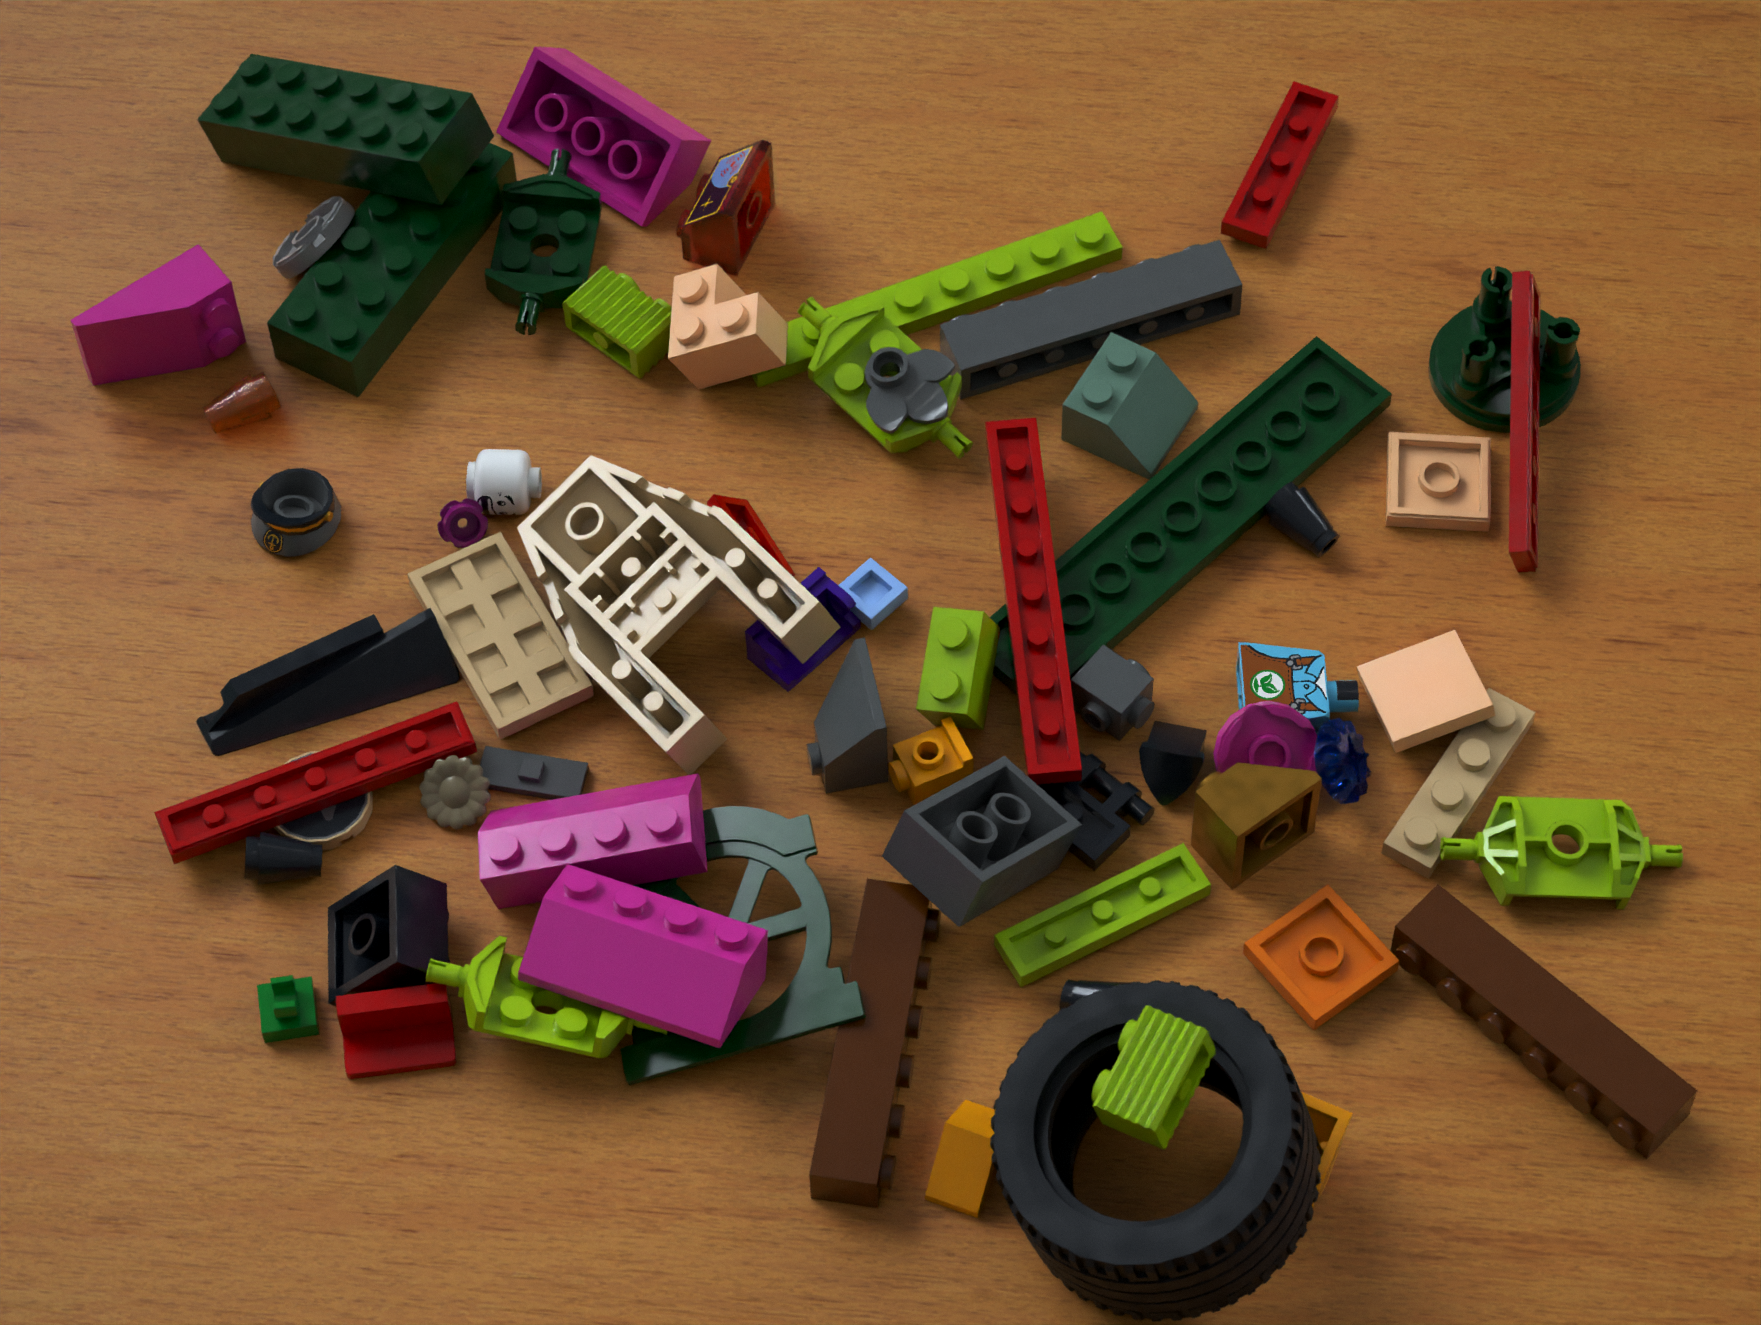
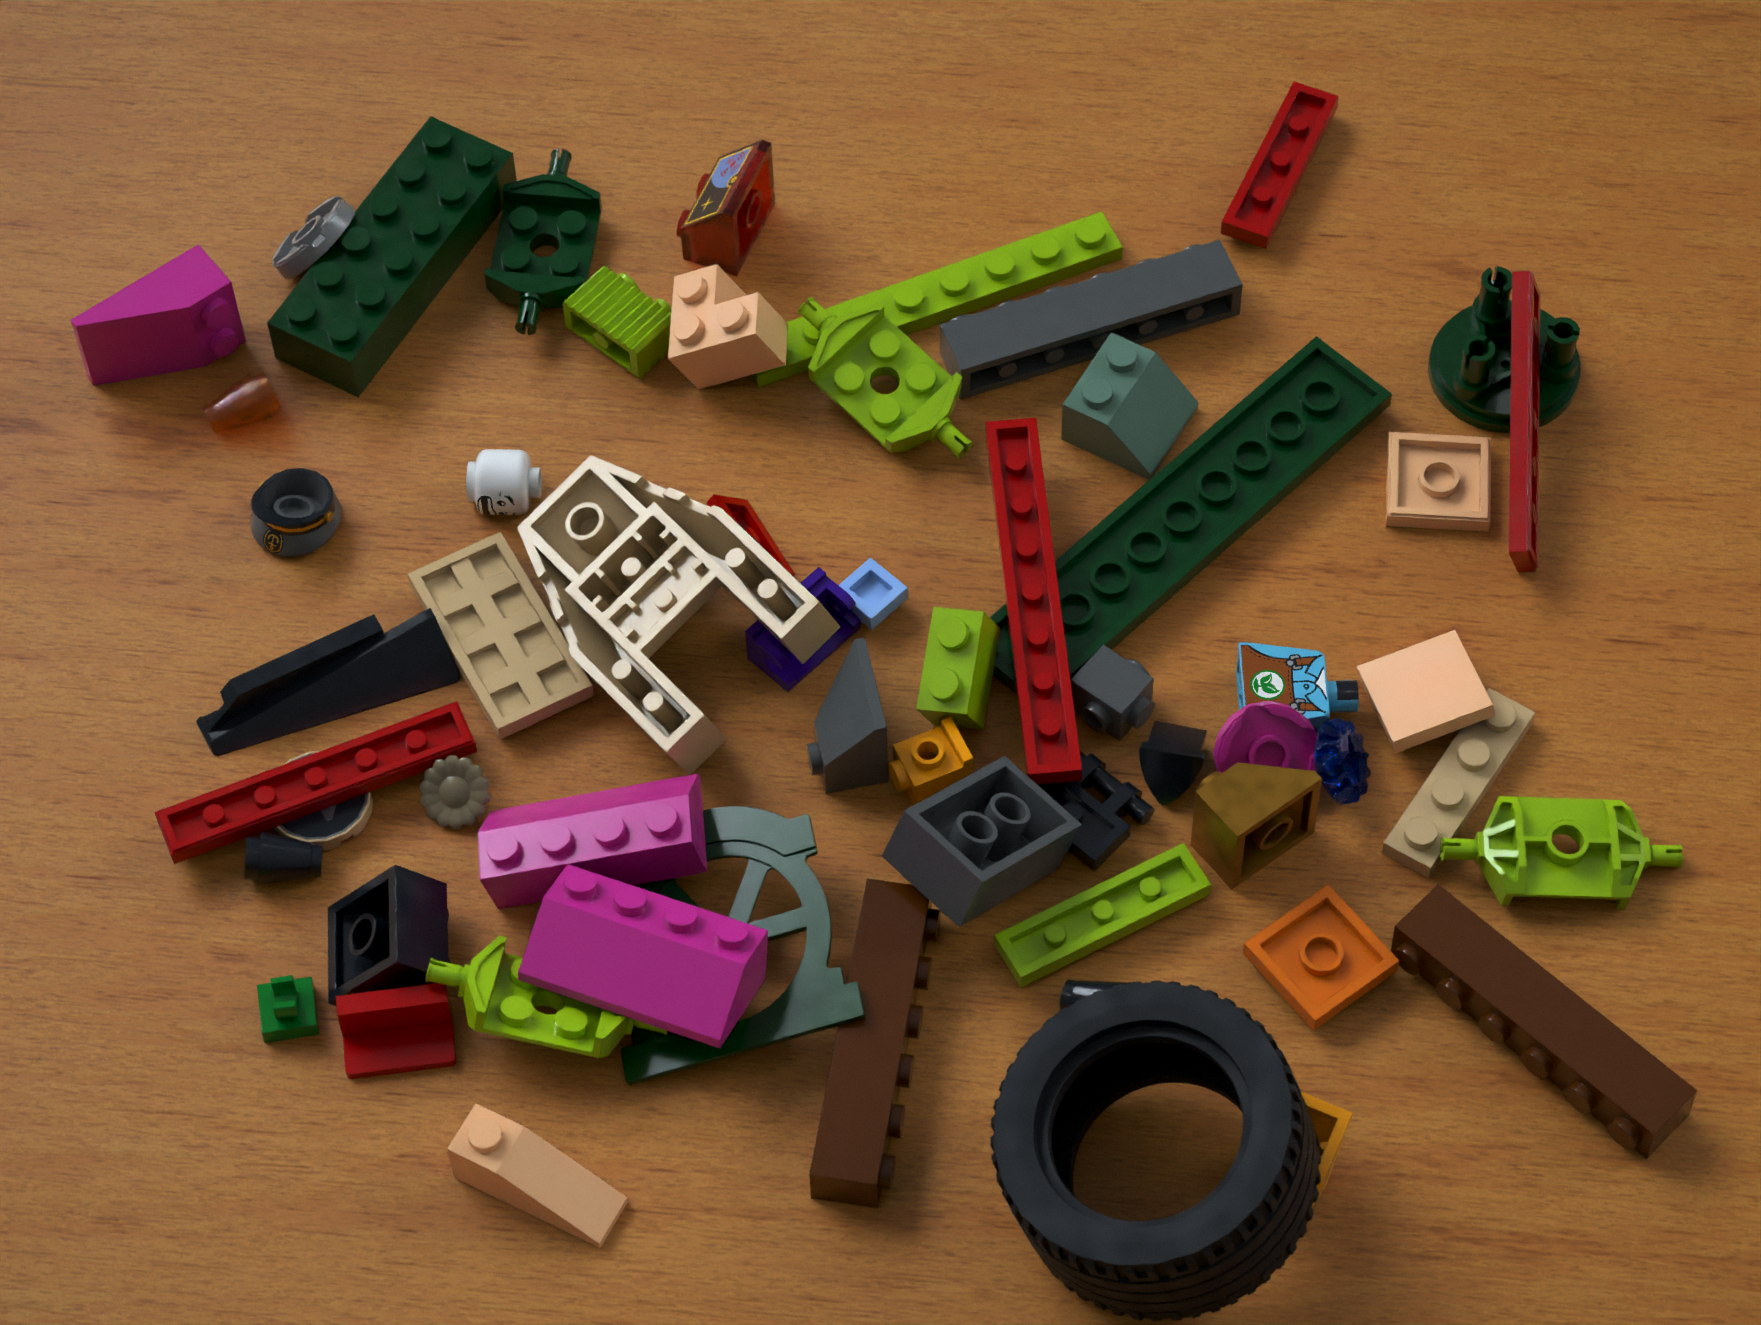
(346, 128): dark green brick -> none
(469, 534): magenta plate -> none
(533, 773): dark grey piece -> none
(533, 1176): none -> light nougat slope
(615, 136): dark pink slope -> none
(911, 392): dark grey plate -> none
(964, 1161): light orange slope -> none
(1152, 1076): lime brick -> none
(1301, 519): black cone -> none

